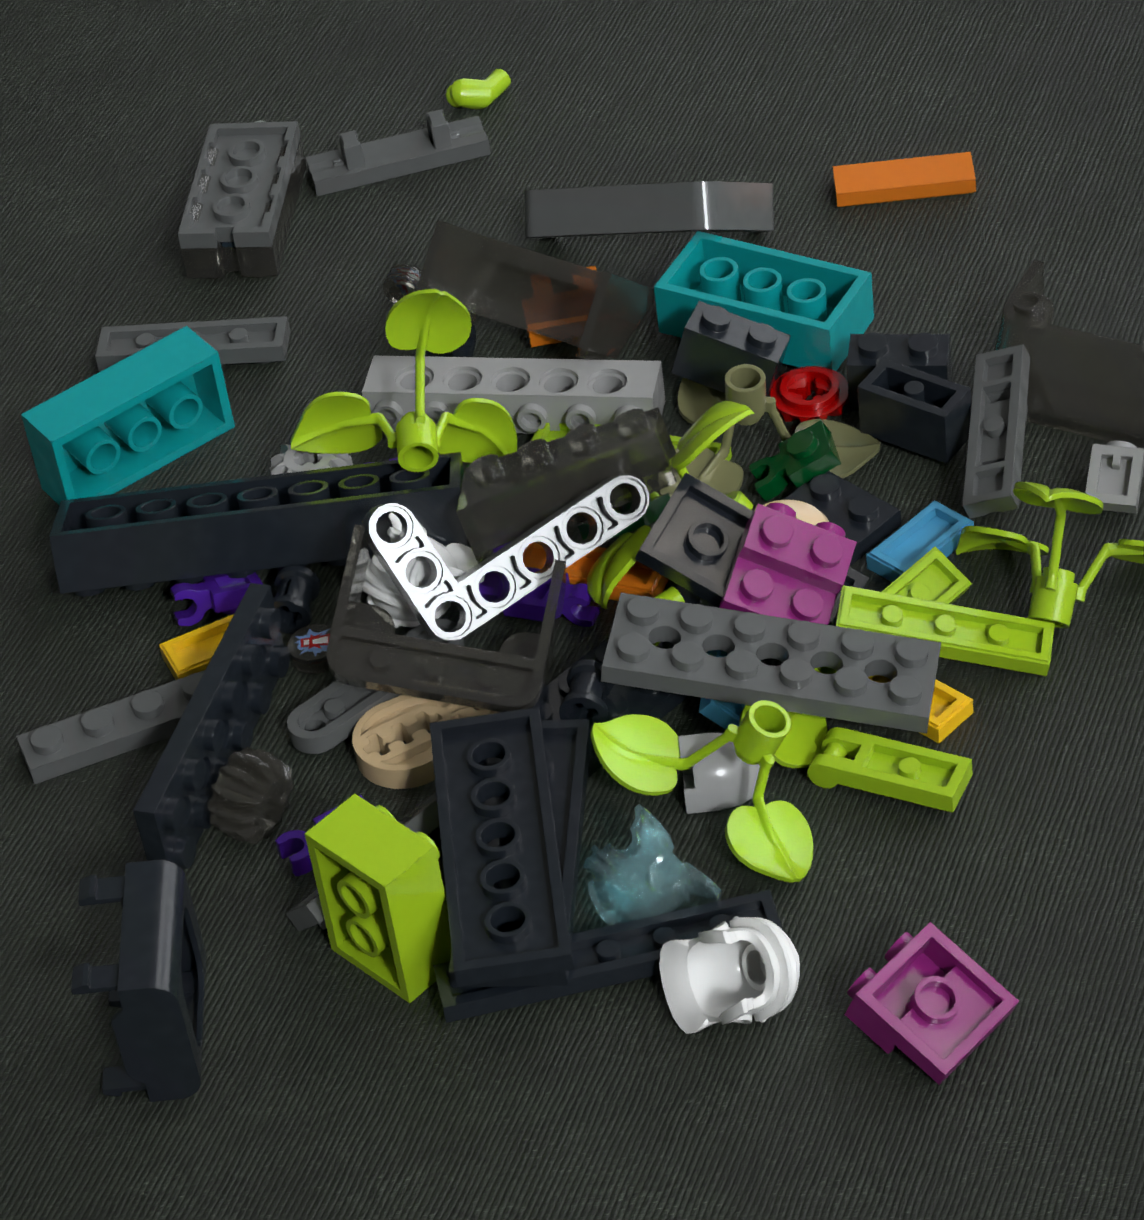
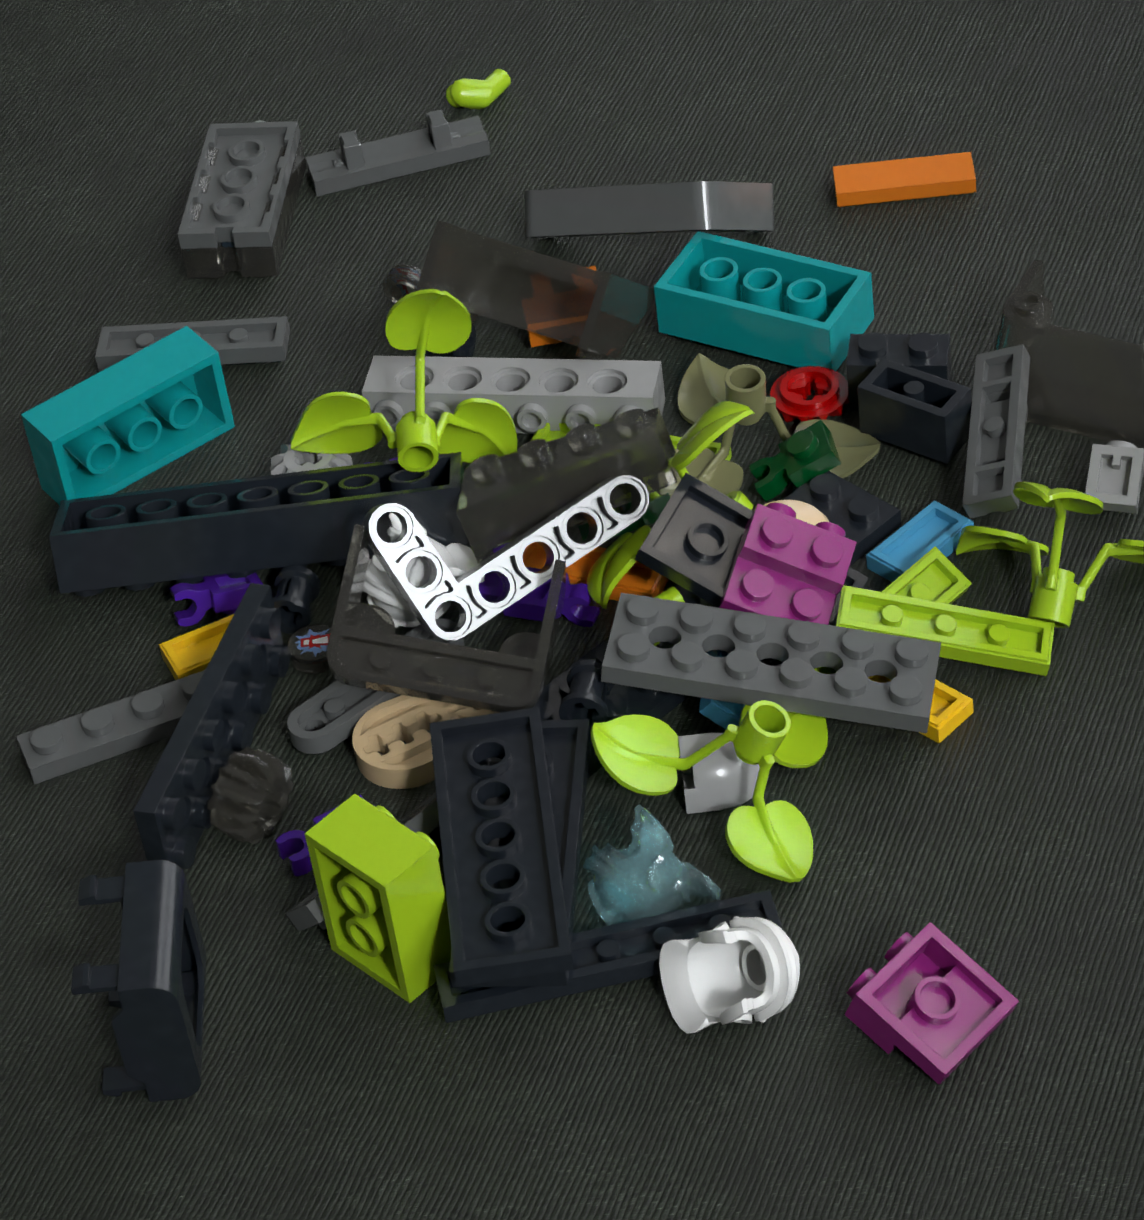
(721, 340): black brick -> none
(891, 769): lime plate -> none

